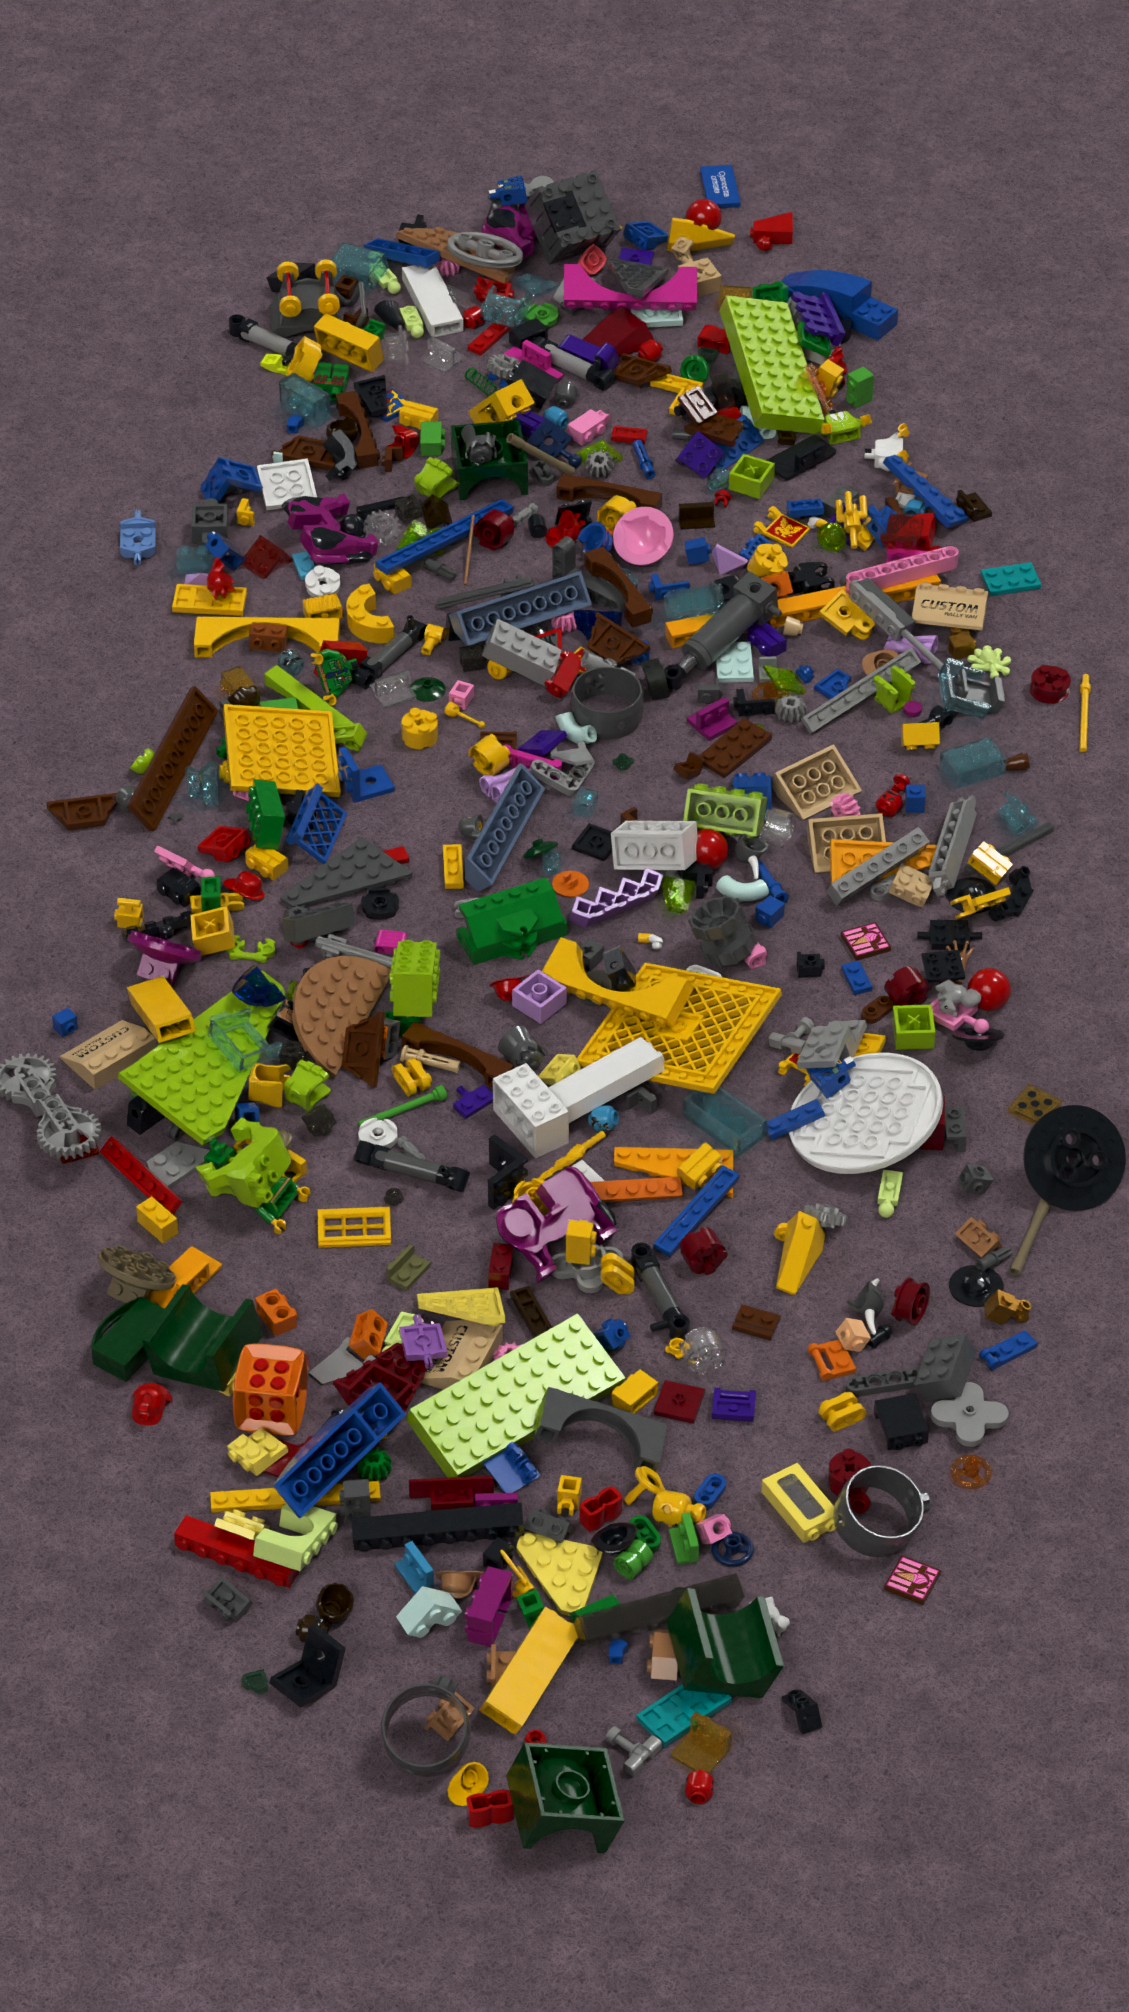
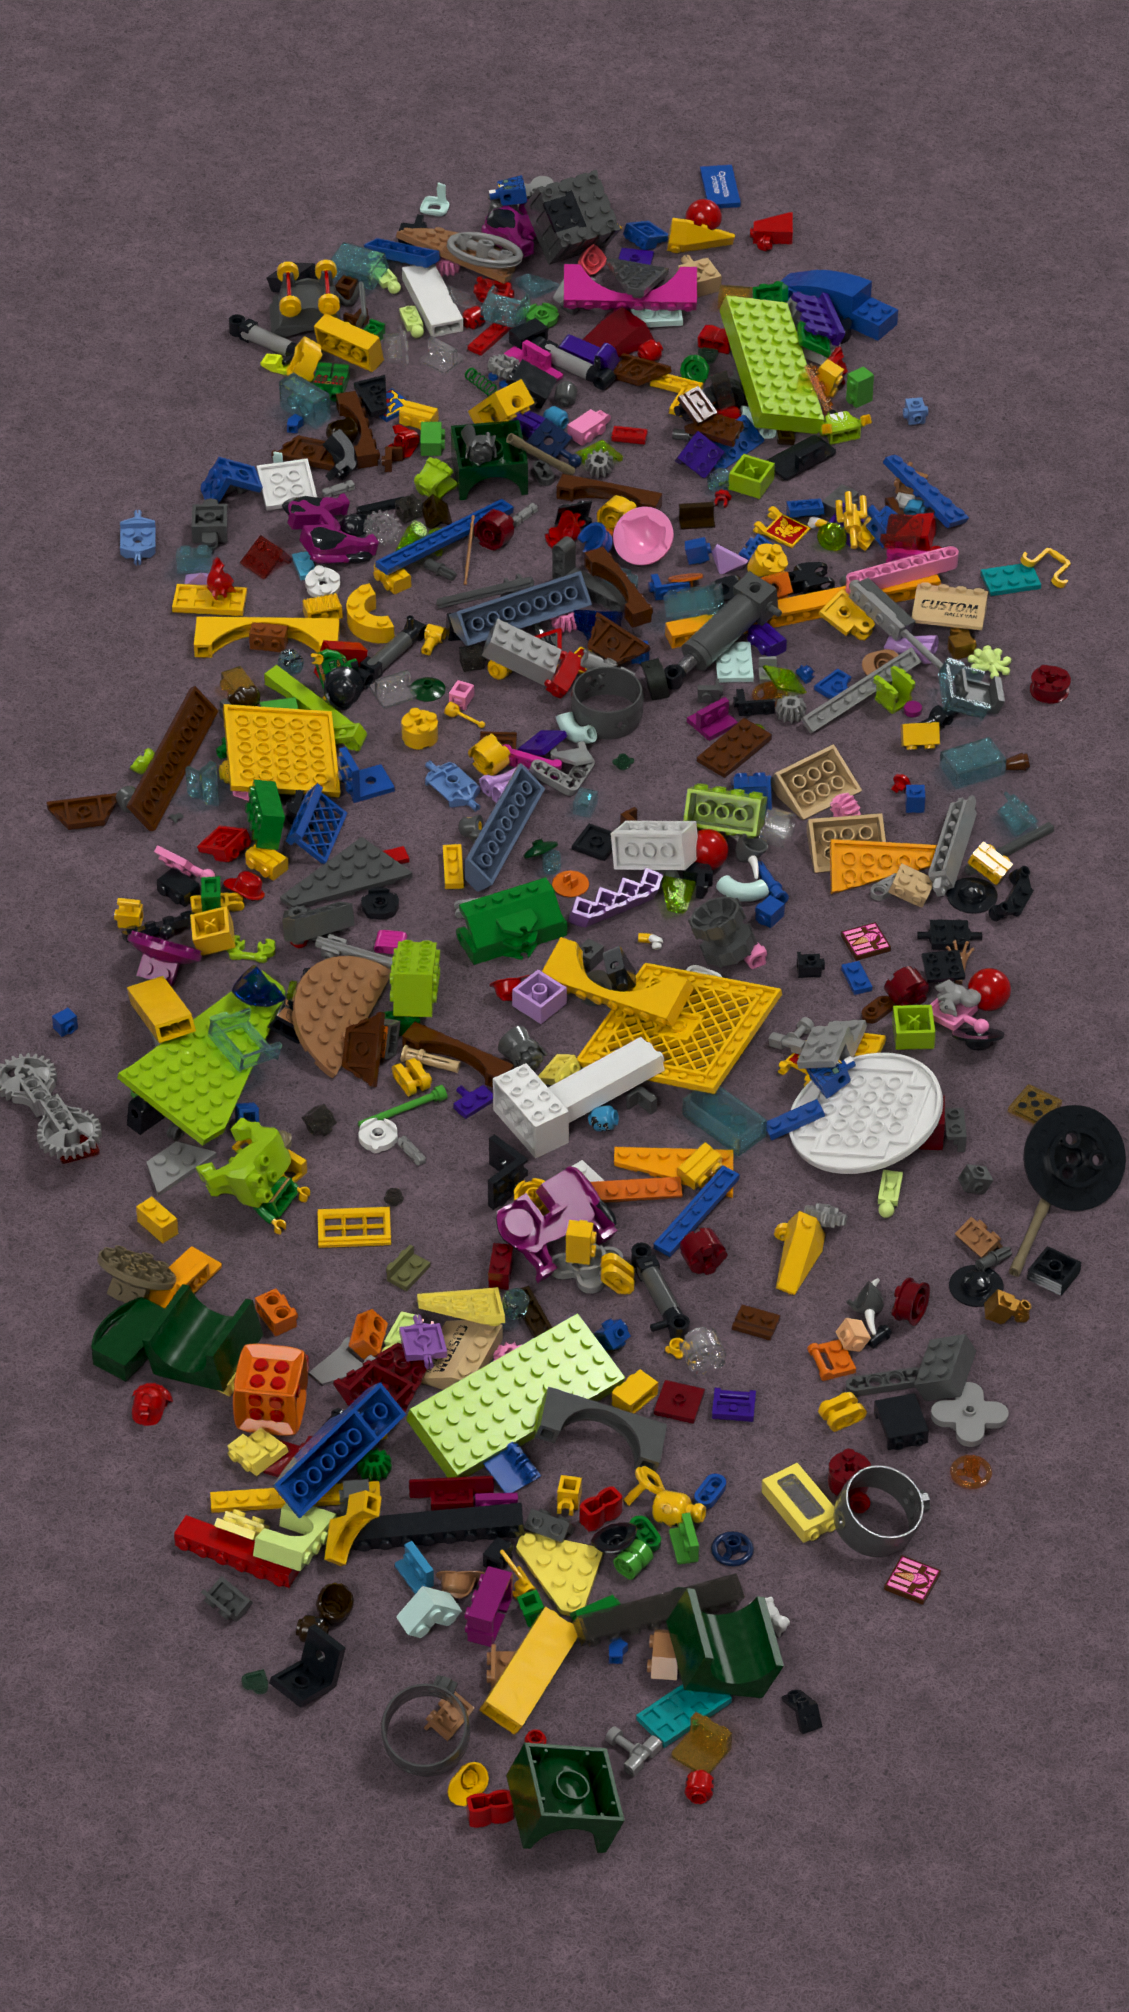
(109, 1052): tan slope -> none
(140, 1174): red plate -> none
(219, 546): blue torso -> none
(219, 1154): green brick -> none
(244, 513): yellow bracket -> none
(267, 1084): yellow piece -> none
(291, 1053): clear smoke brick -> none
(306, 1085): lime piece -> none
(338, 489): none -> light grey axle
(342, 687): none -> black hat
(343, 1530): none -> yellow arch
(385, 1159): piece -> none
(388, 312): black piece -> none
(440, 201): none -> light aqua piece
(460, 791): none -> medium blue plate
(515, 1303): none -> clear light blue head
(537, 526): black brick -> none
(571, 1157): yellow sword -> none
(645, 462): blue pin -> none
(682, 248): tan bracket -> none
(686, 577): none -> orange piece
(691, 767): reddish brown bracket -> none
(706, 1532): bright pink brick -> none
(792, 627): tan hat -> none
(877, 866): light grey brick -> none
(888, 447): white torso -> none
(889, 803): red head -> none
(915, 411): none -> medium blue brick
(971, 906): yellow plate -> none
(973, 506): dark brown bracket -> none
(1008, 1350): blue plate -> none
(1054, 1270): none -> black brick
(1055, 581): none -> yellow piece
(1085, 689): yellow bar -> none

